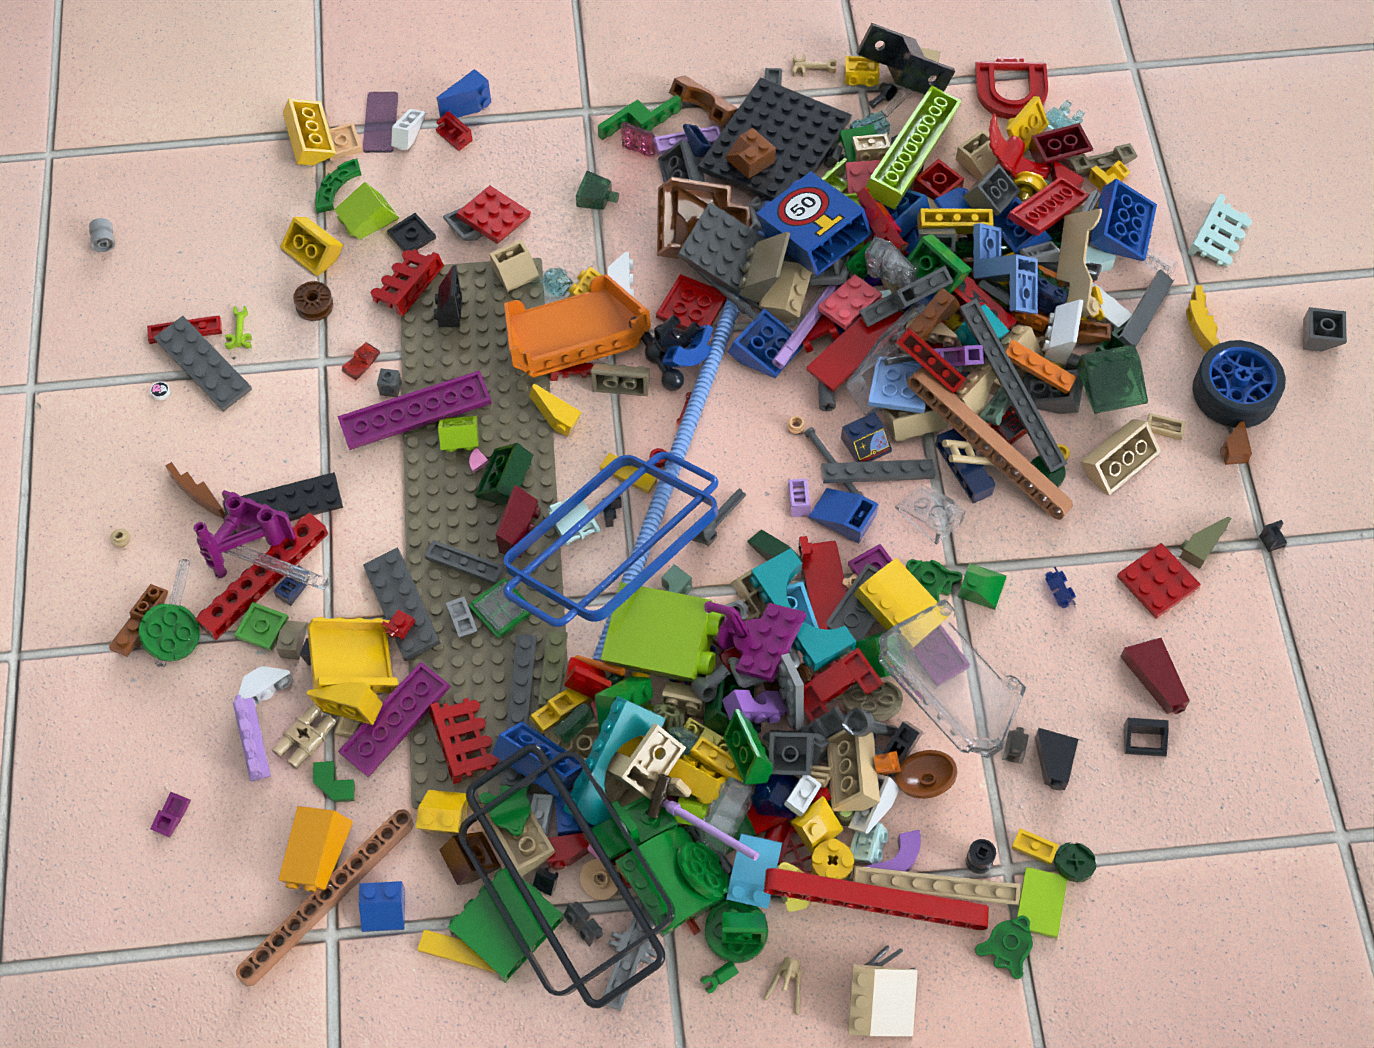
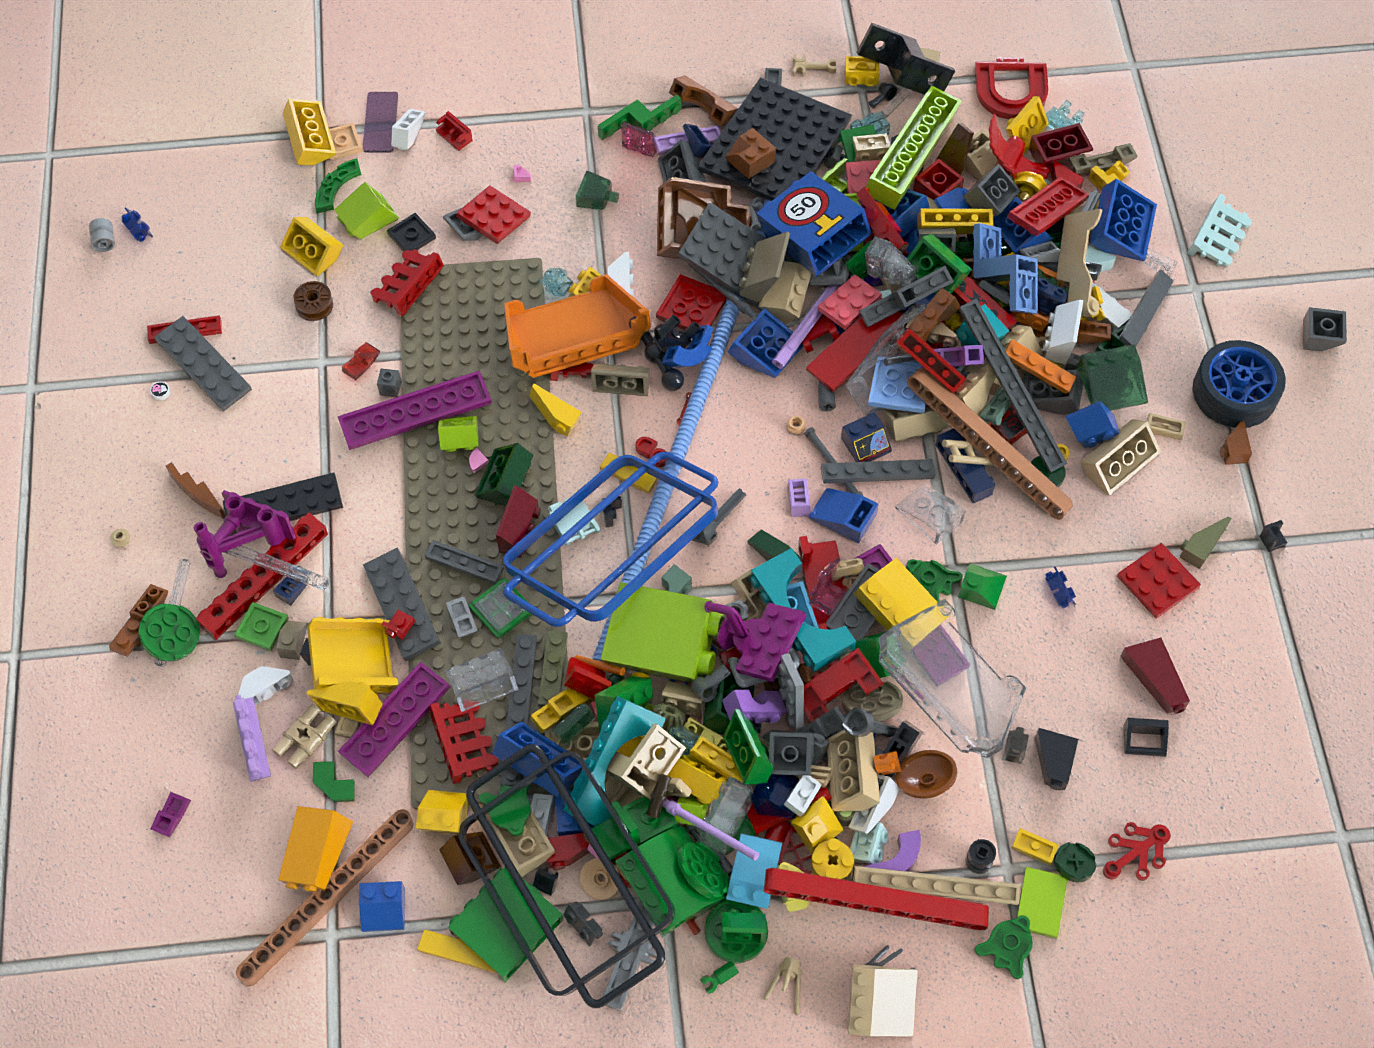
(140, 229): none -> clear blue hinge
(239, 338): lime bar -> none
(449, 300): black slope -> none
(465, 96): blue slope -> none
(481, 679): none -> clear brick
(514, 265): tan slope -> none
(521, 174): none -> bright pink tile
(645, 445): none -> red tile
(824, 594): none -> clear pink bracket
(848, 567): none -> tan plate
(957, 148): none -> reddish brown wing
(1093, 424): none -> blue slope
(1139, 848): none -> red plant
(1200, 322): yellow slope -> none

